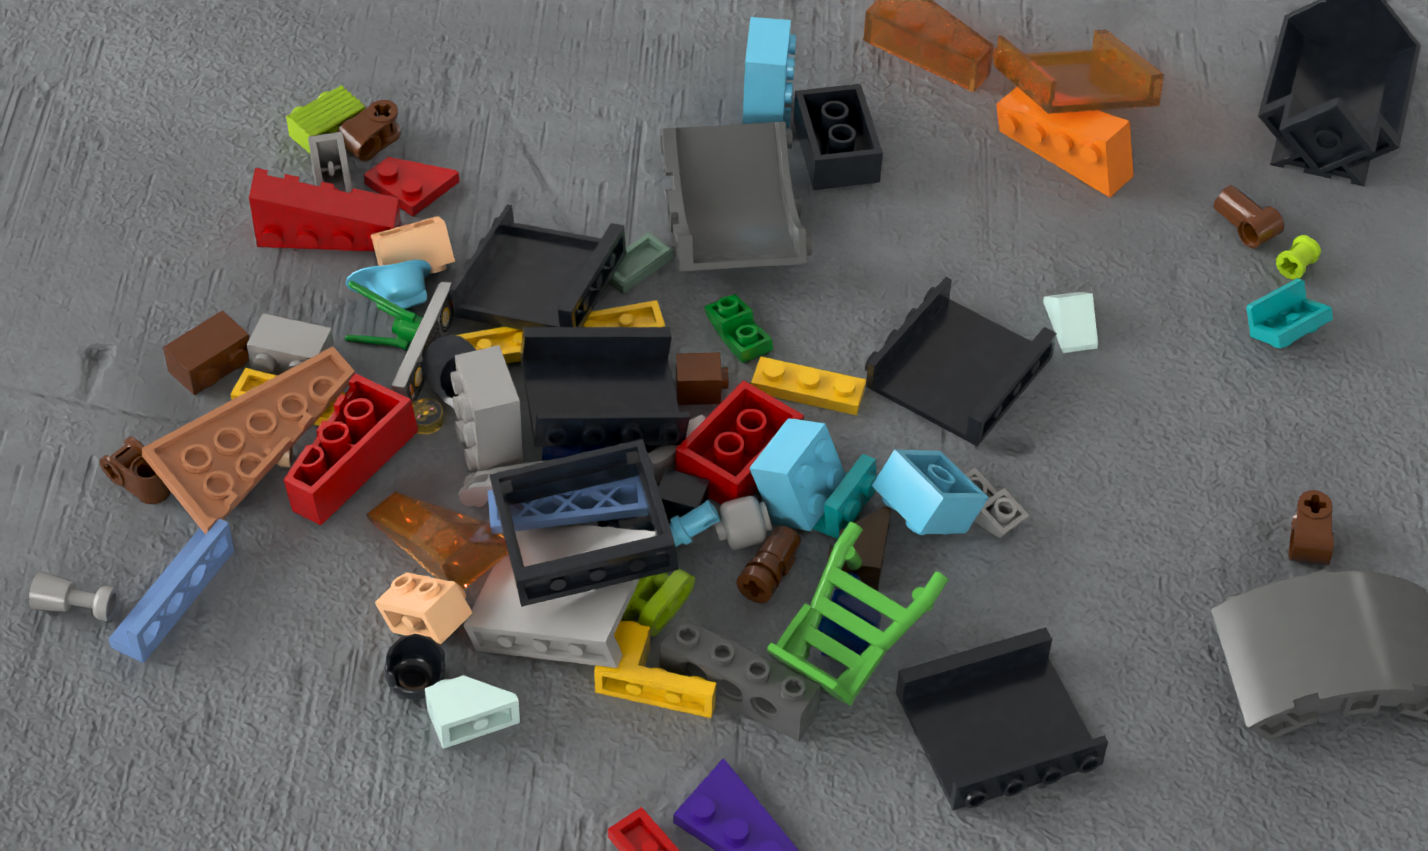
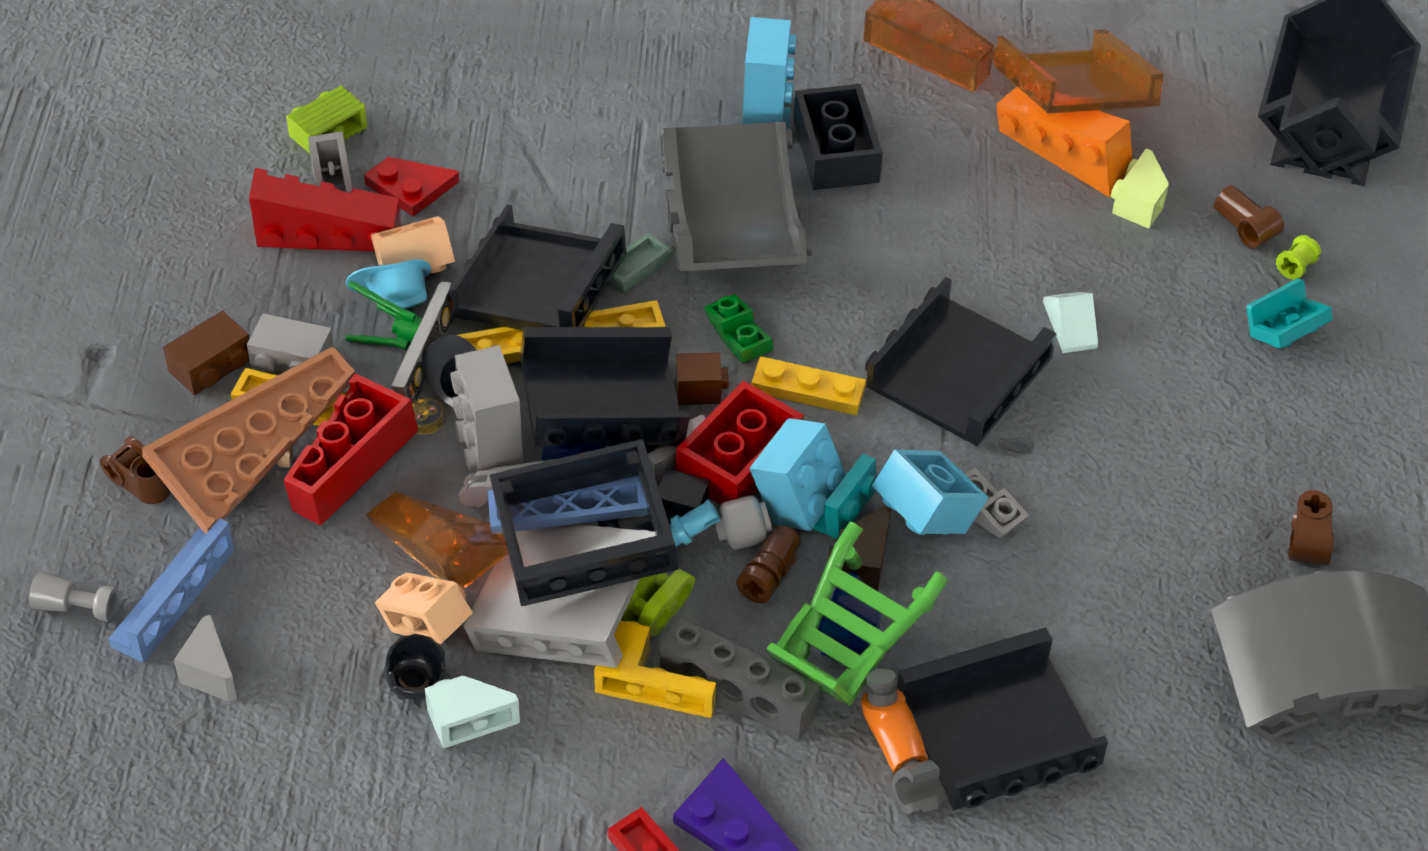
(203, 663): none -> light grey slope
(369, 134): reddish brown piece -> none
(895, 729): none -> piece
(1141, 192): none -> yellowish green slope

